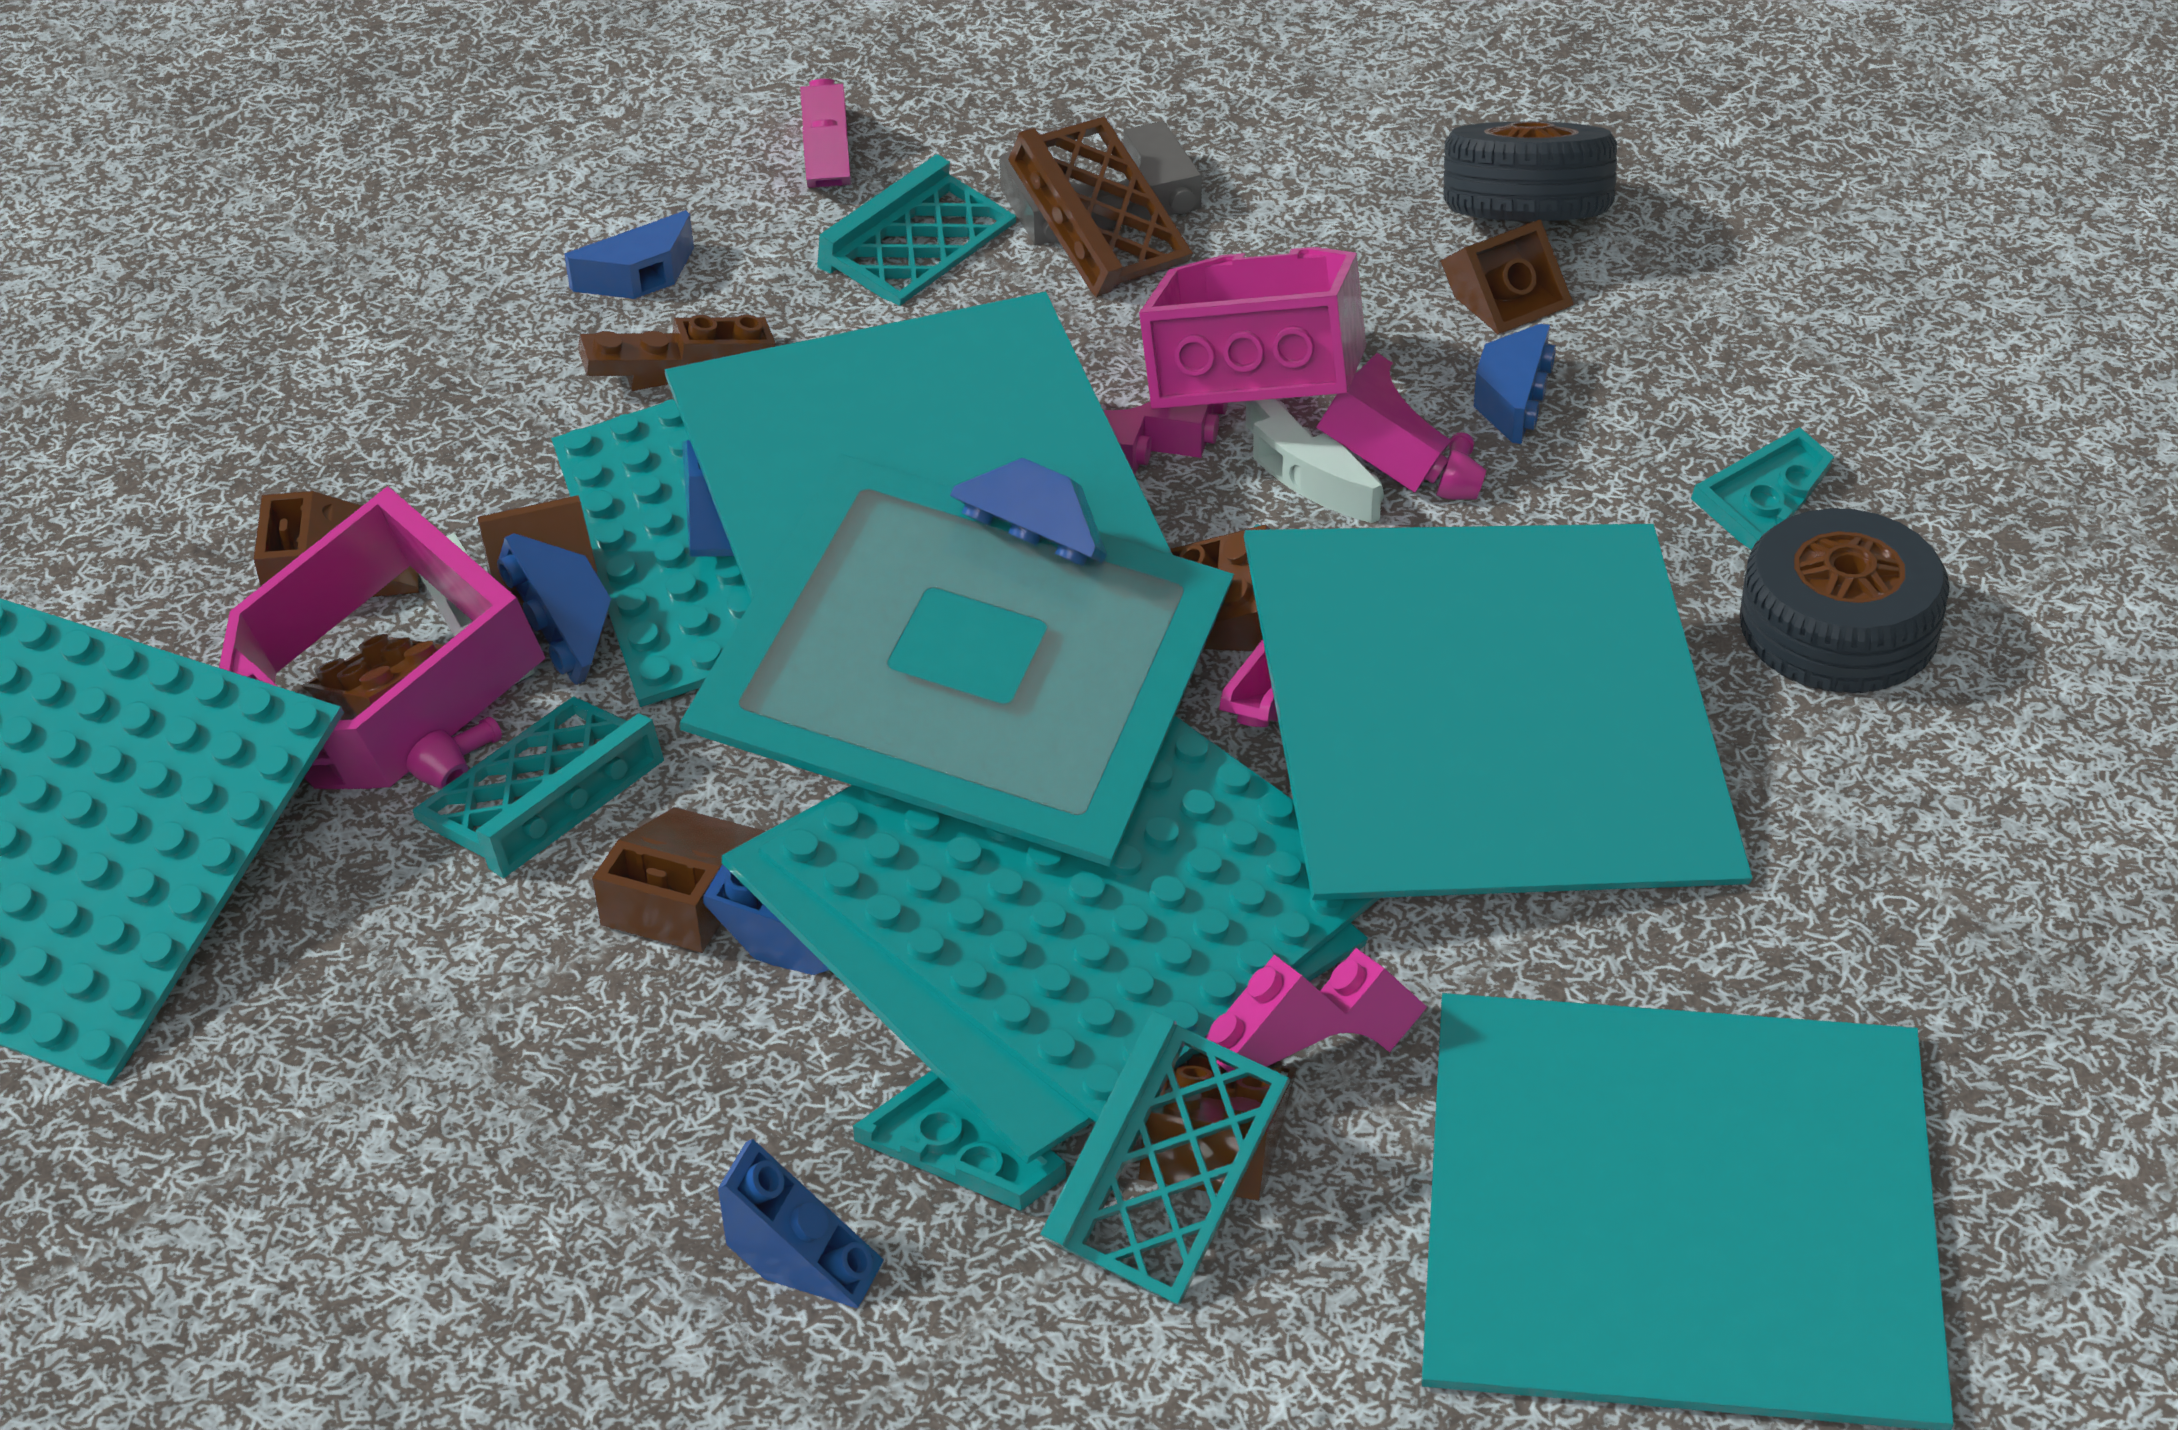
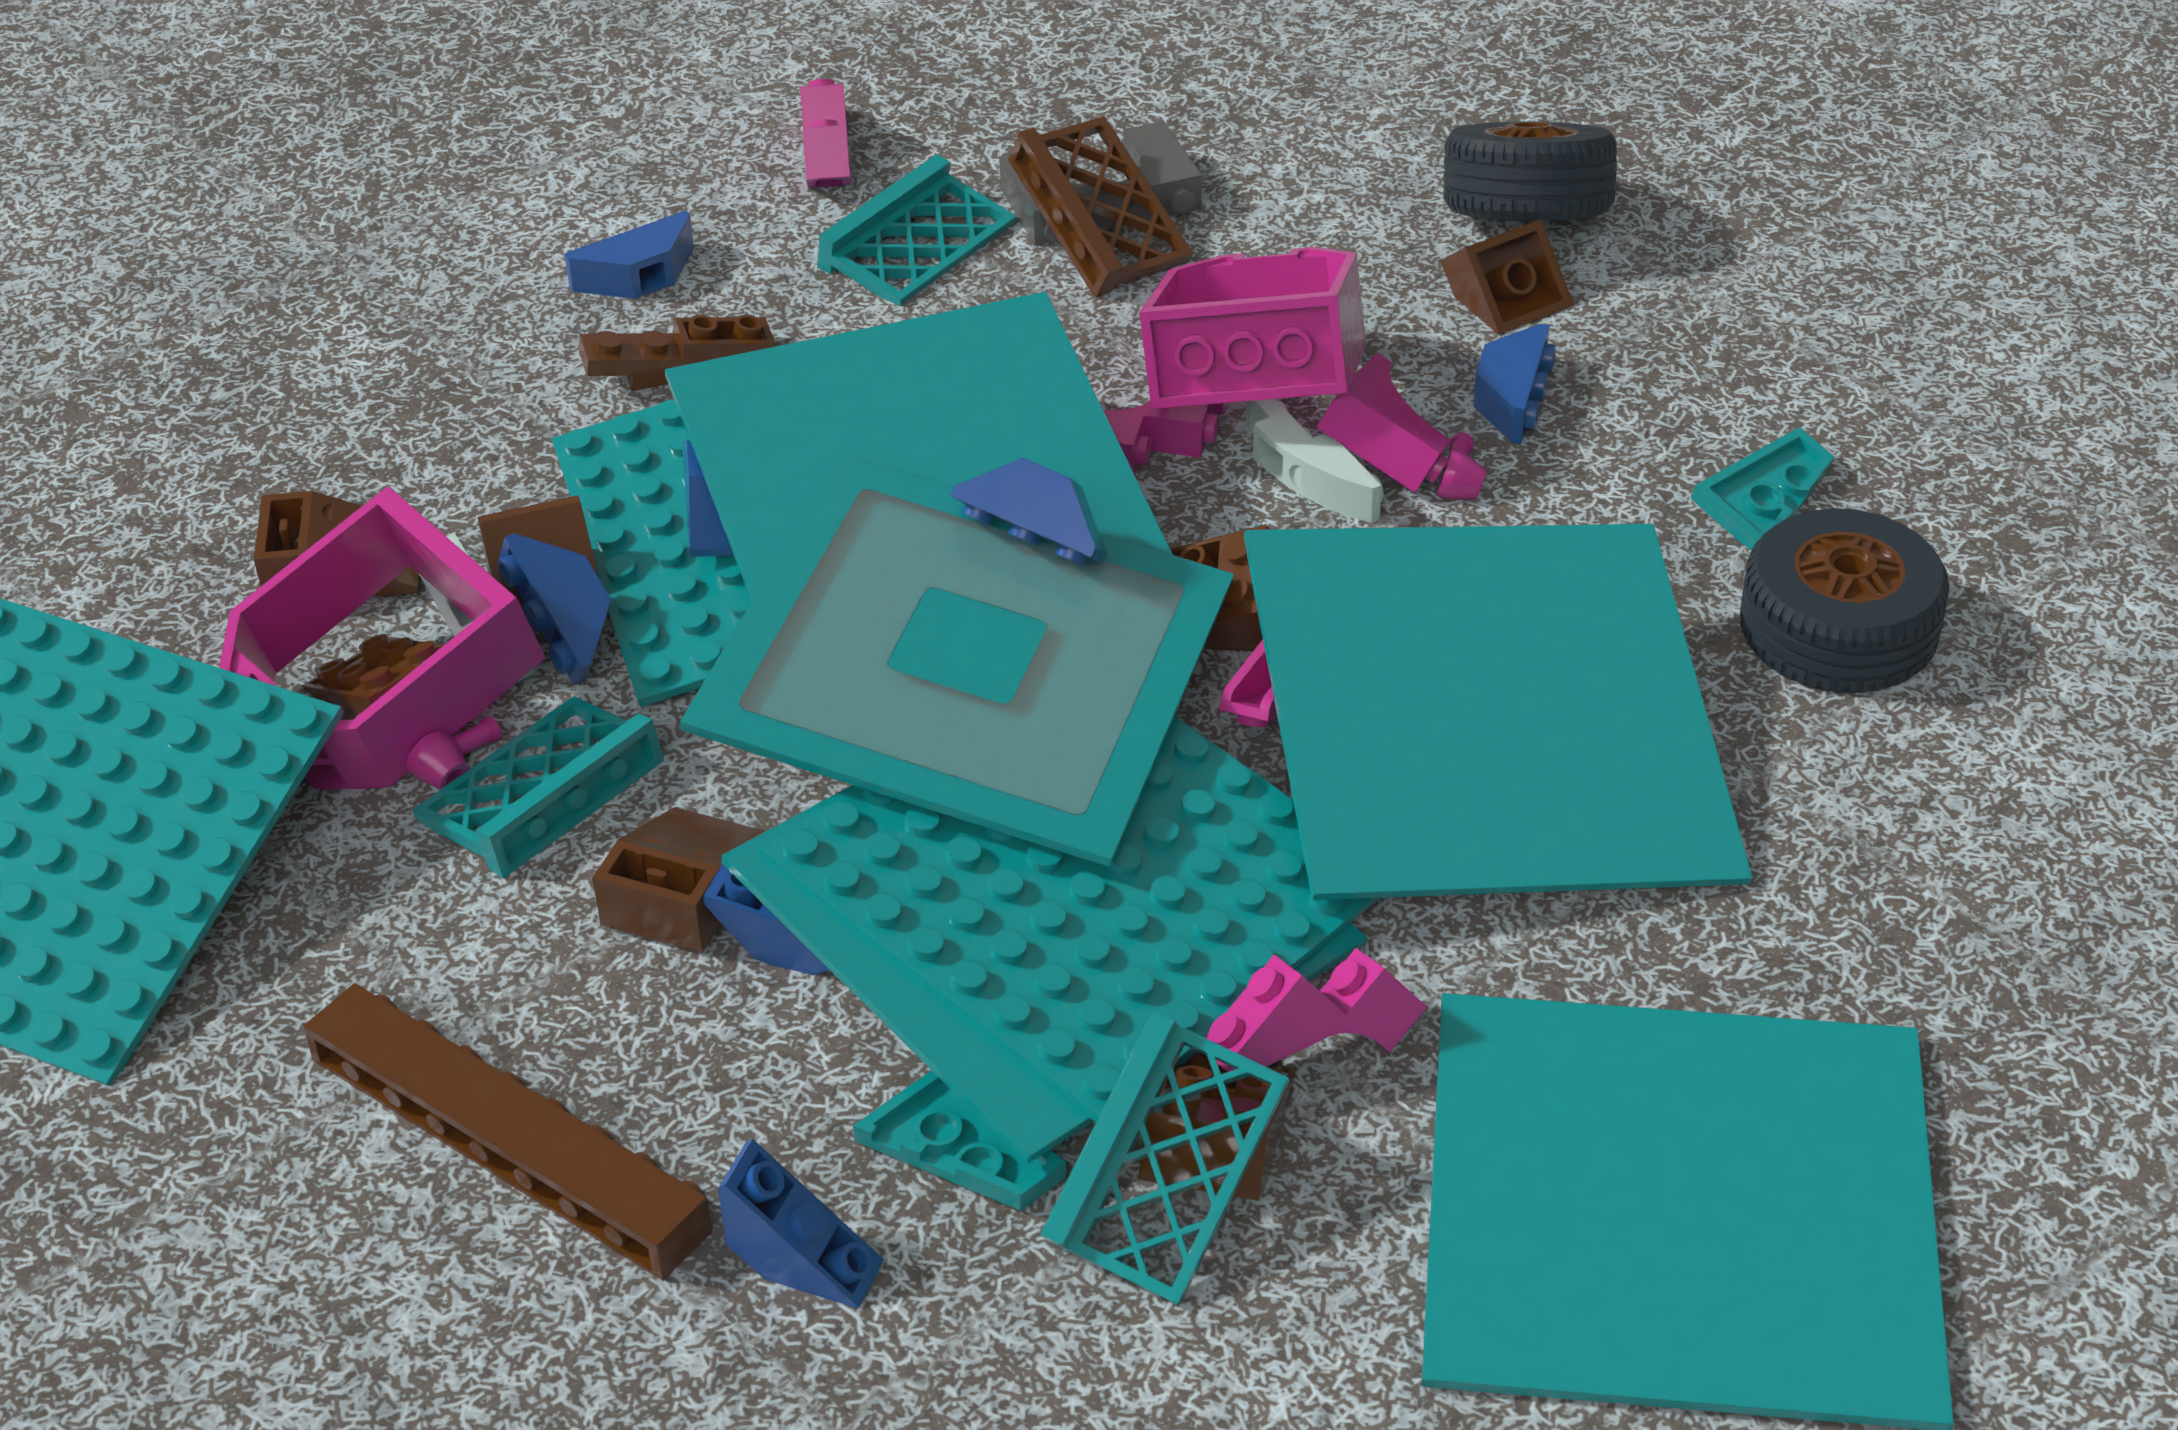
(511, 1130): none -> reddish brown brick

